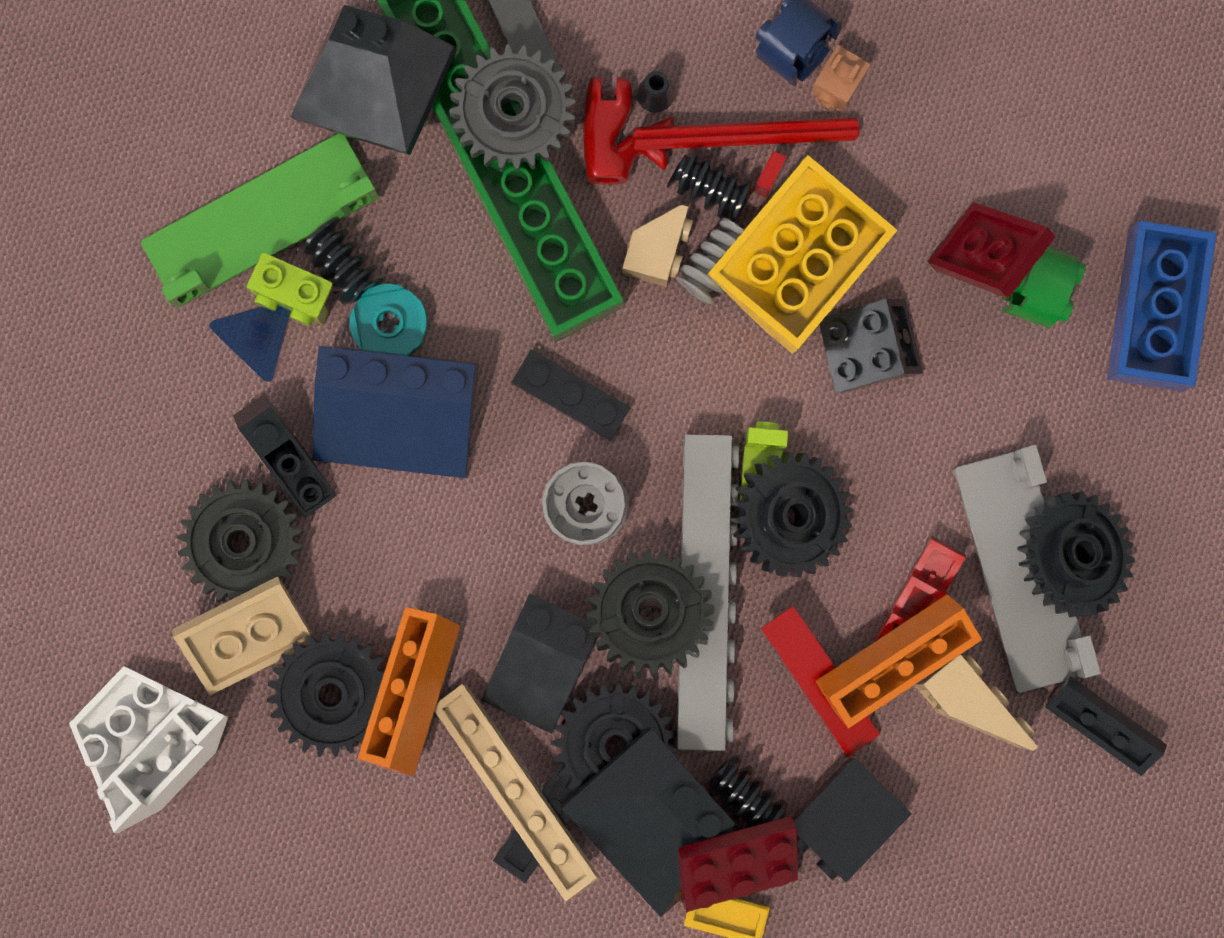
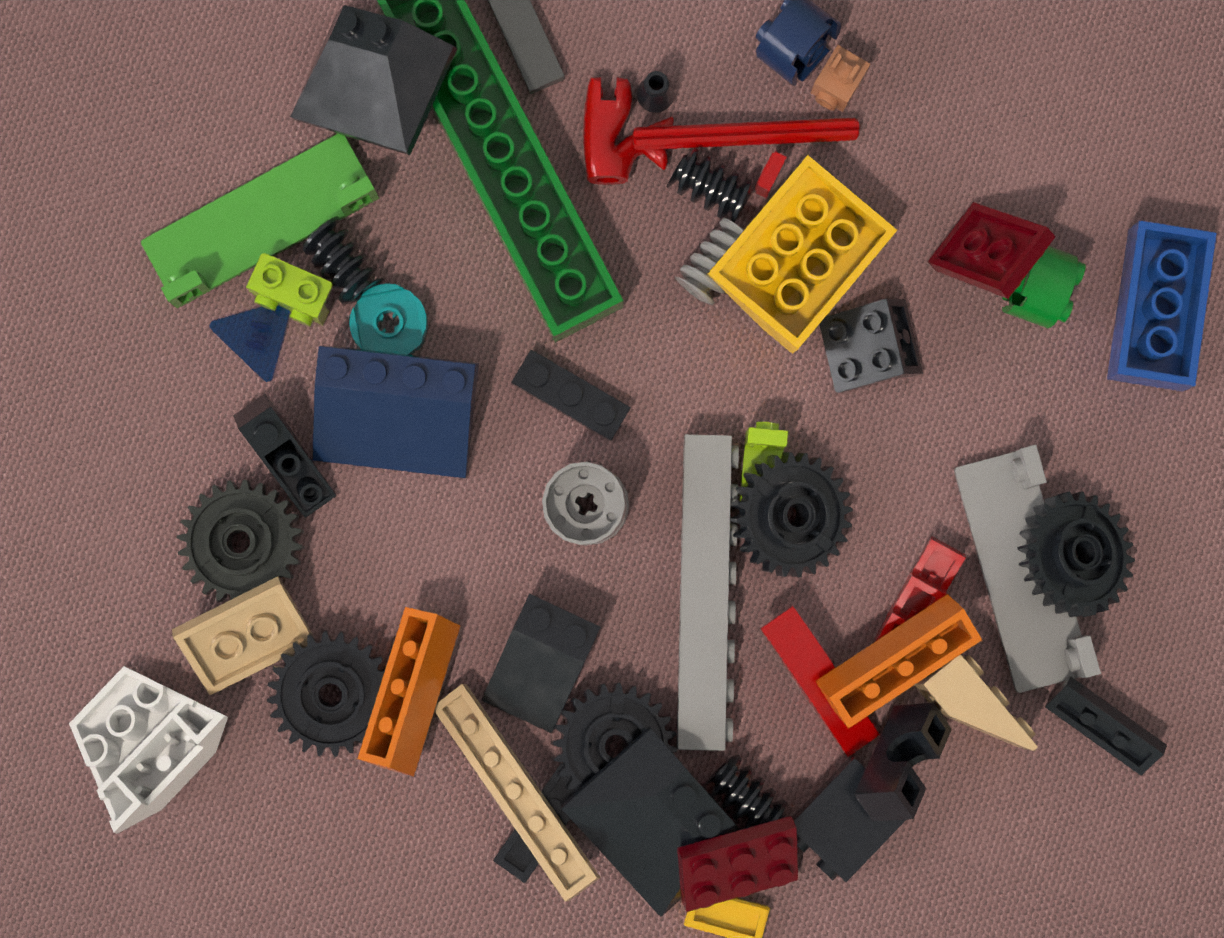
(506, 80): dark grey gear -> none
(654, 247): tan slope -> none
(657, 641): pearl dark grey gear -> none
(889, 783): none -> black arch

